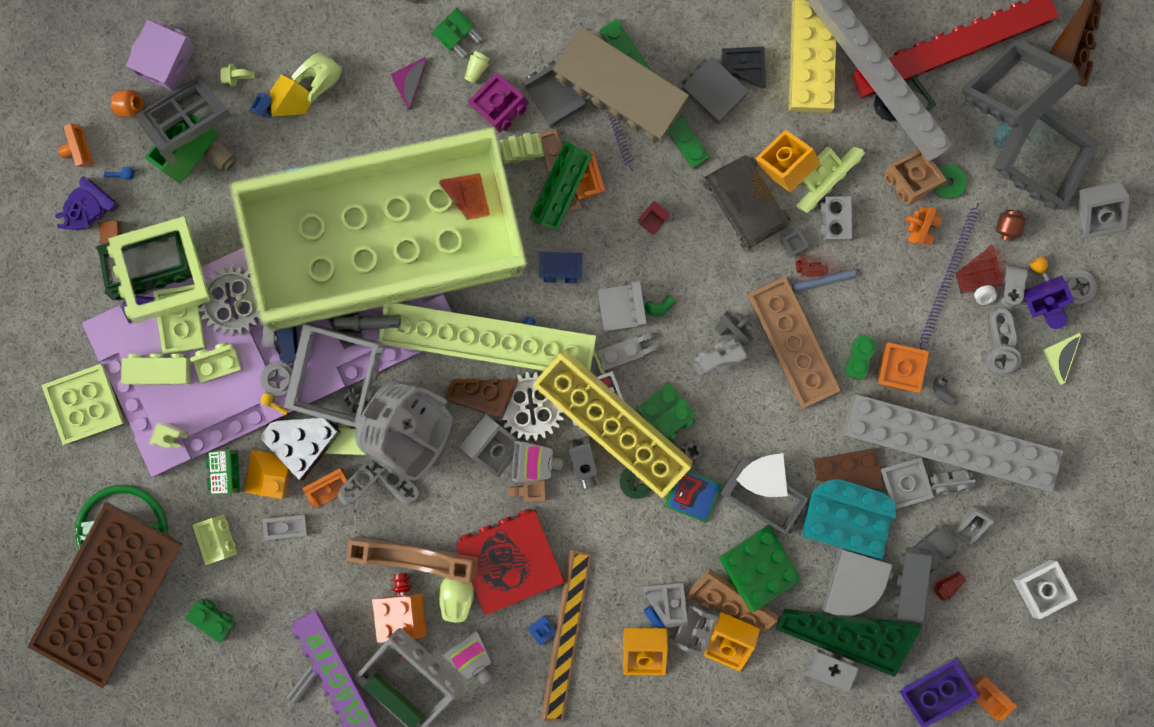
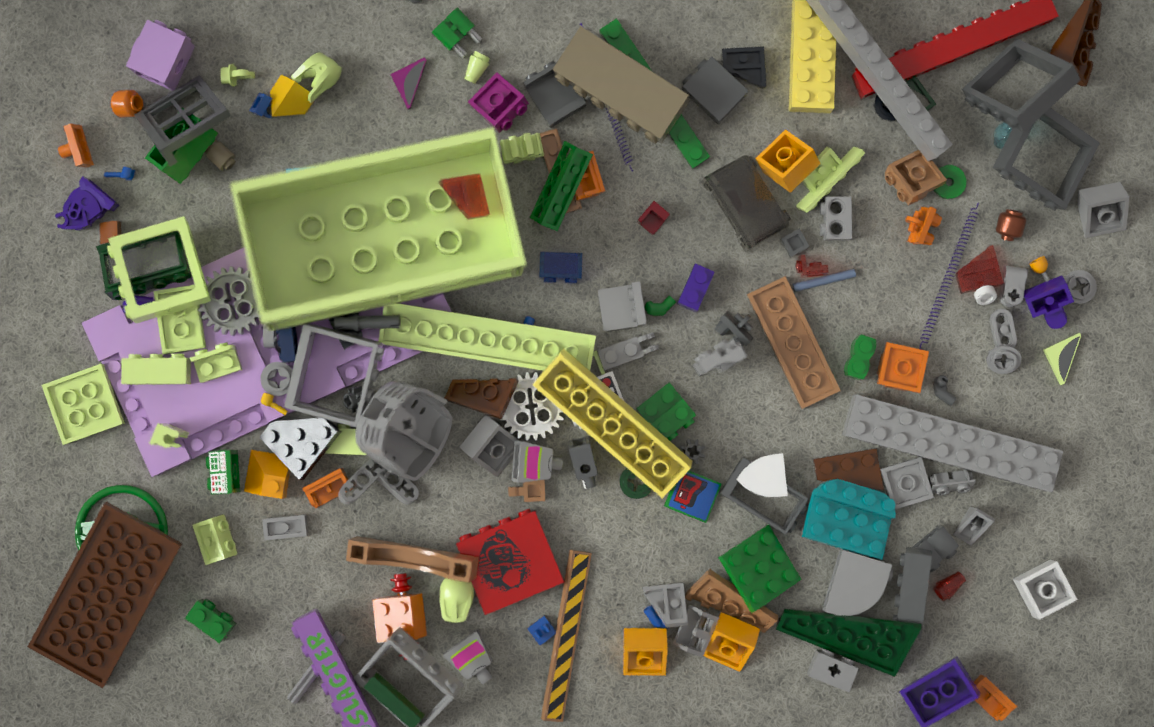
(695, 287): none -> dark purple brick

